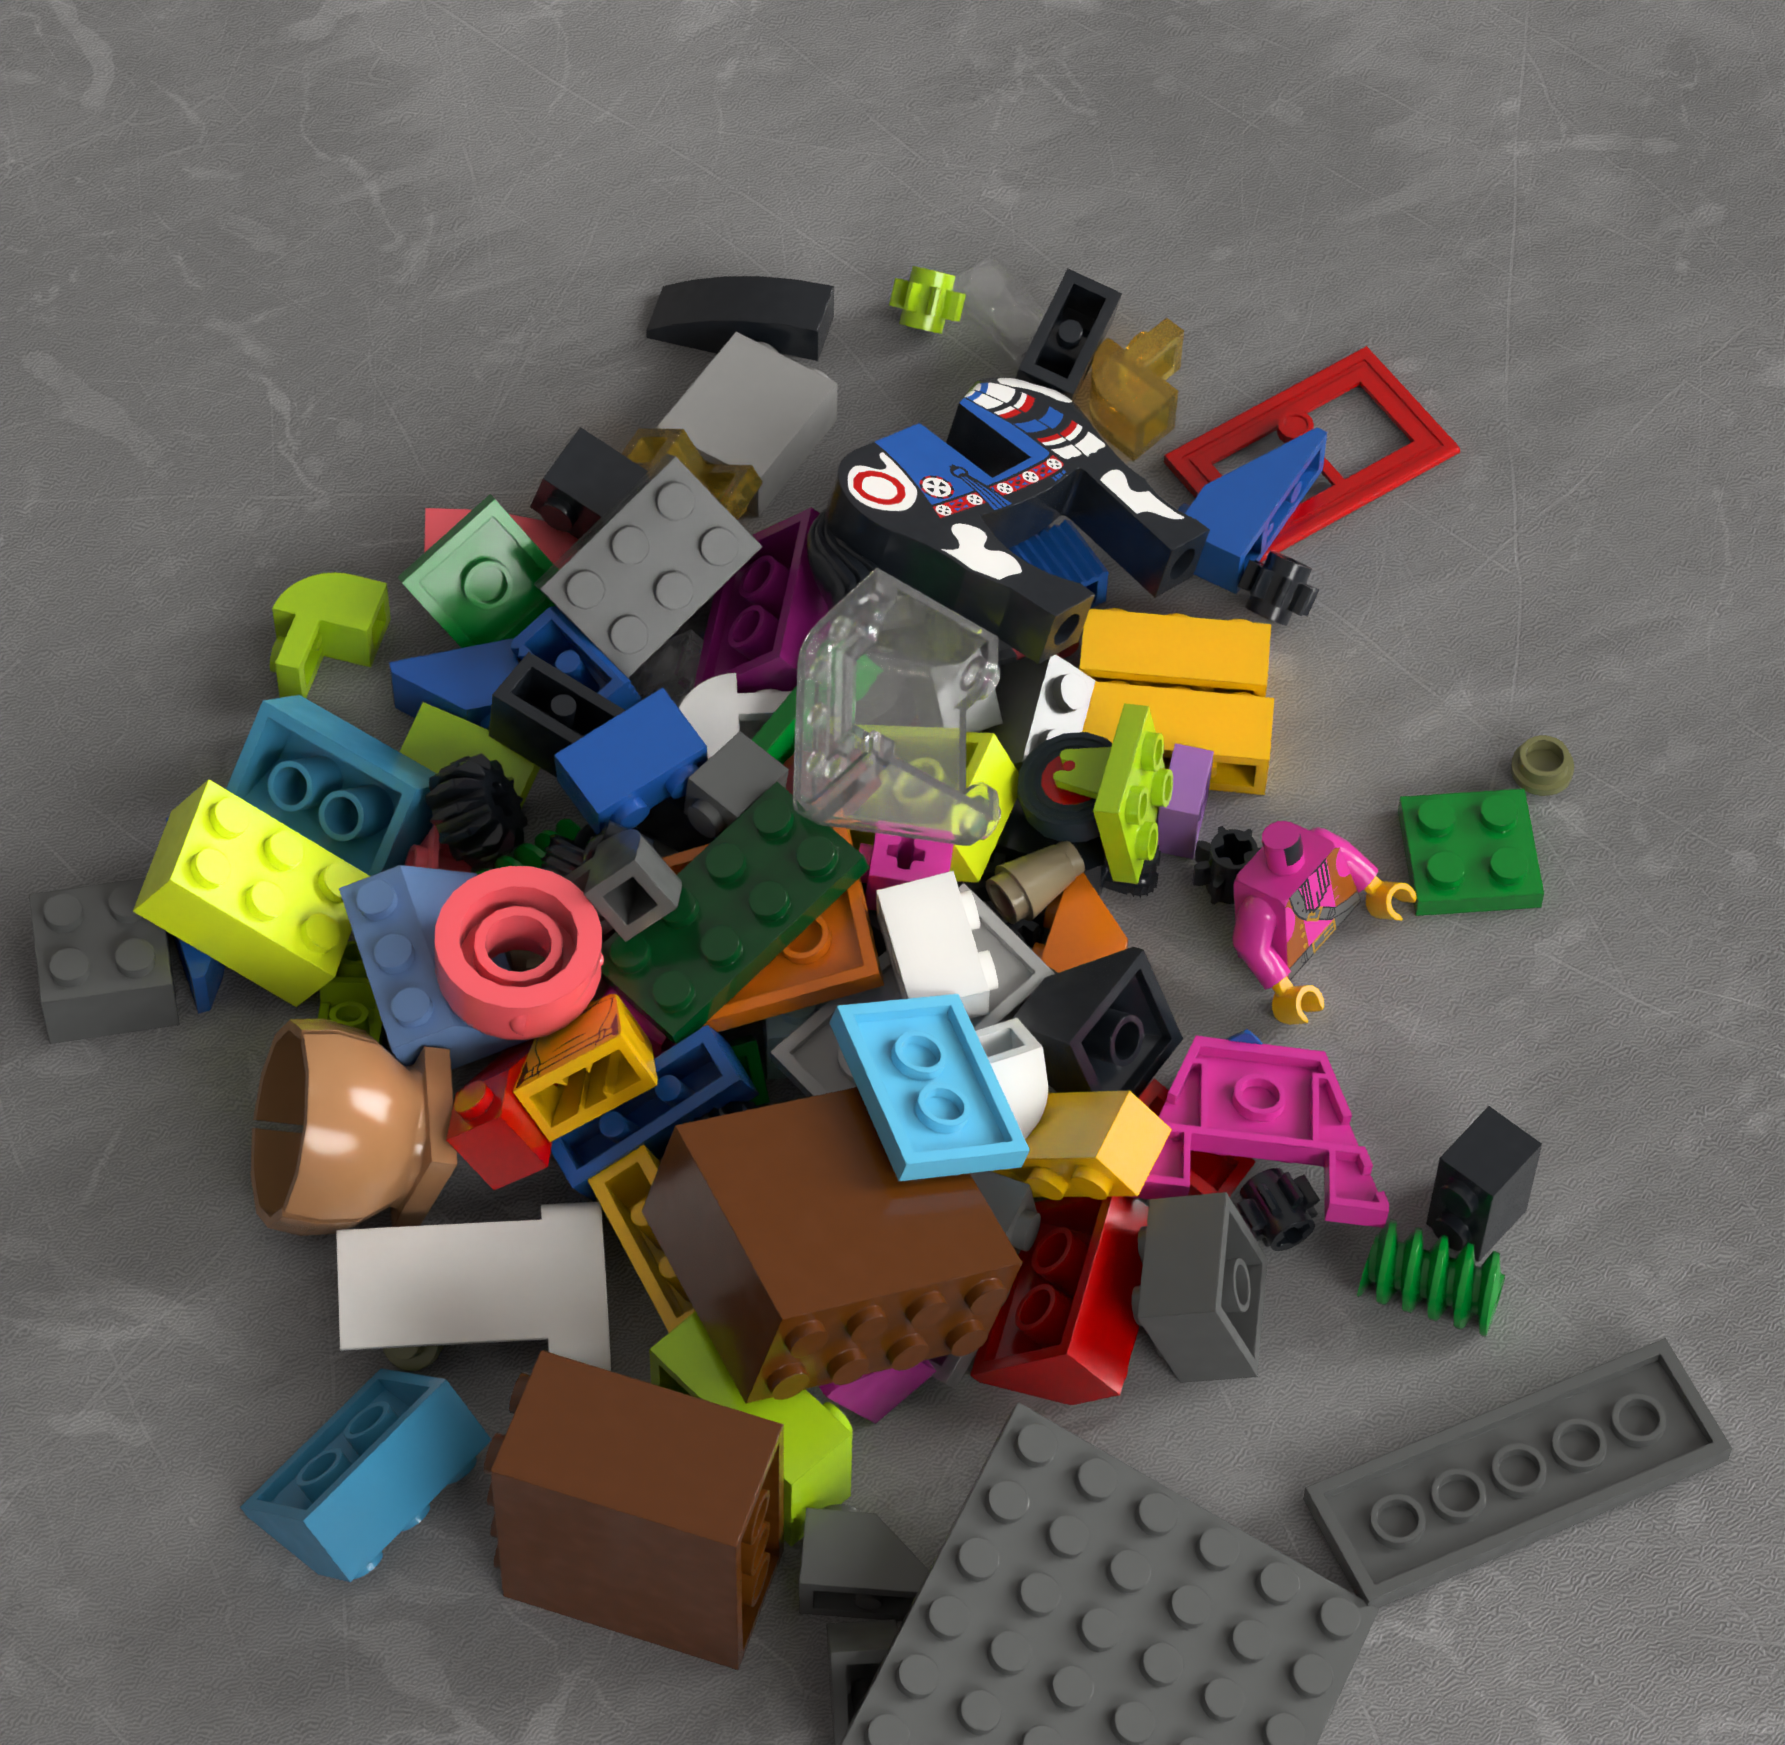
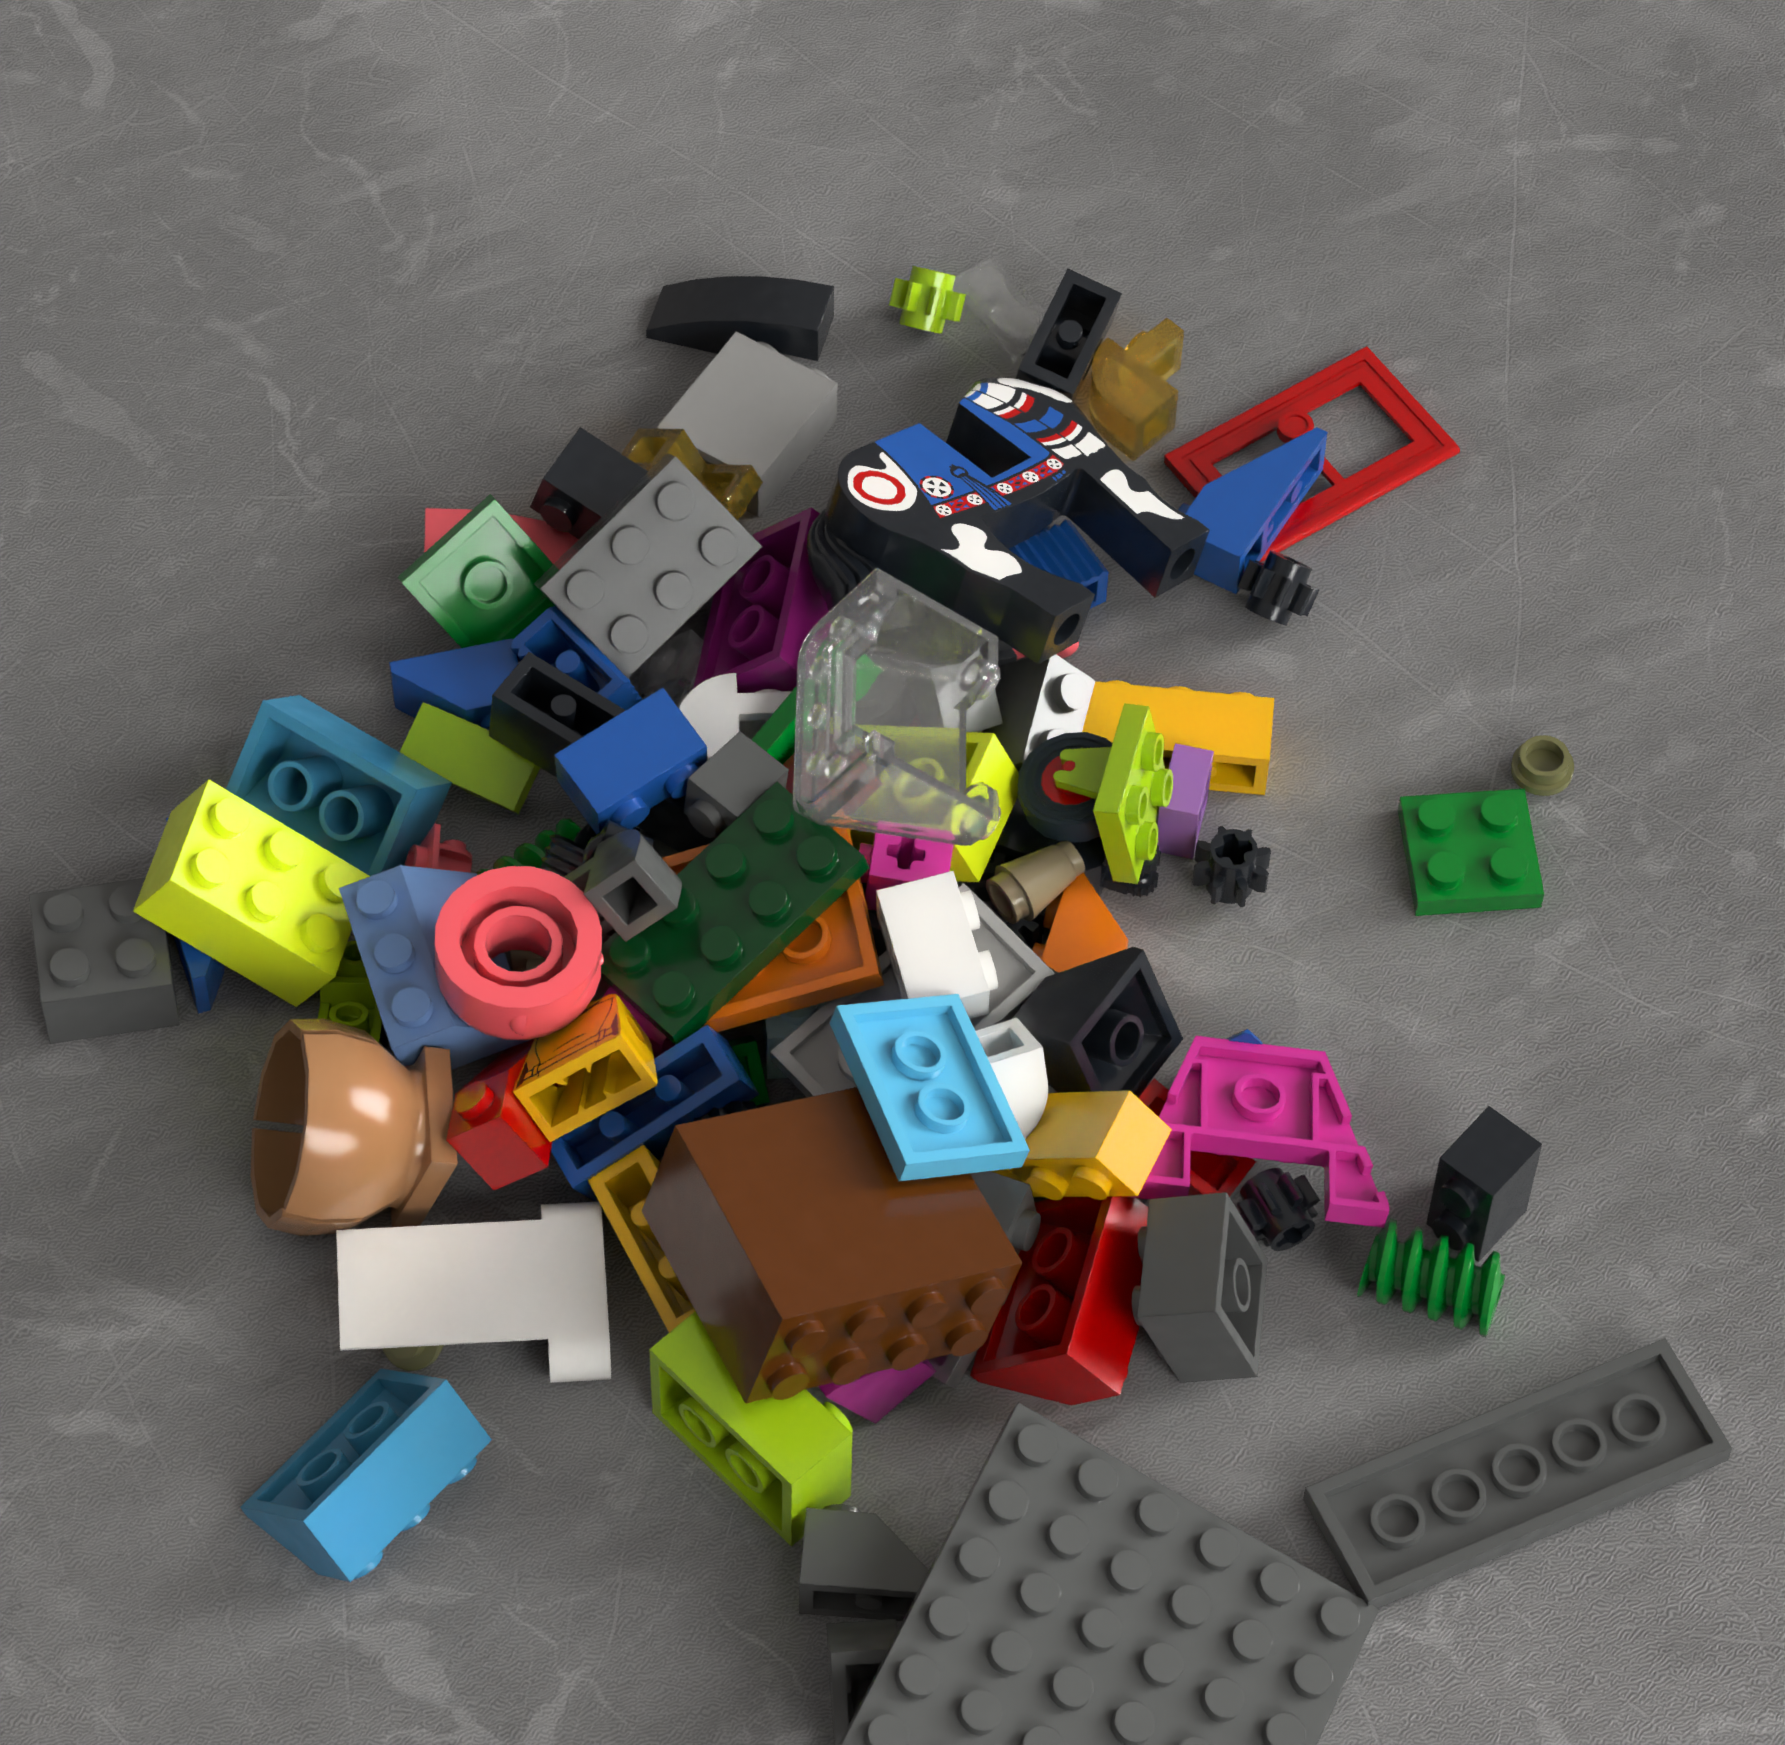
(326, 617): lime brick -> none
(476, 810): black gear -> none
(637, 1508): reddish brown brick -> none
(1176, 651): yellow brick -> none
(1294, 901): dark pink torso -> none

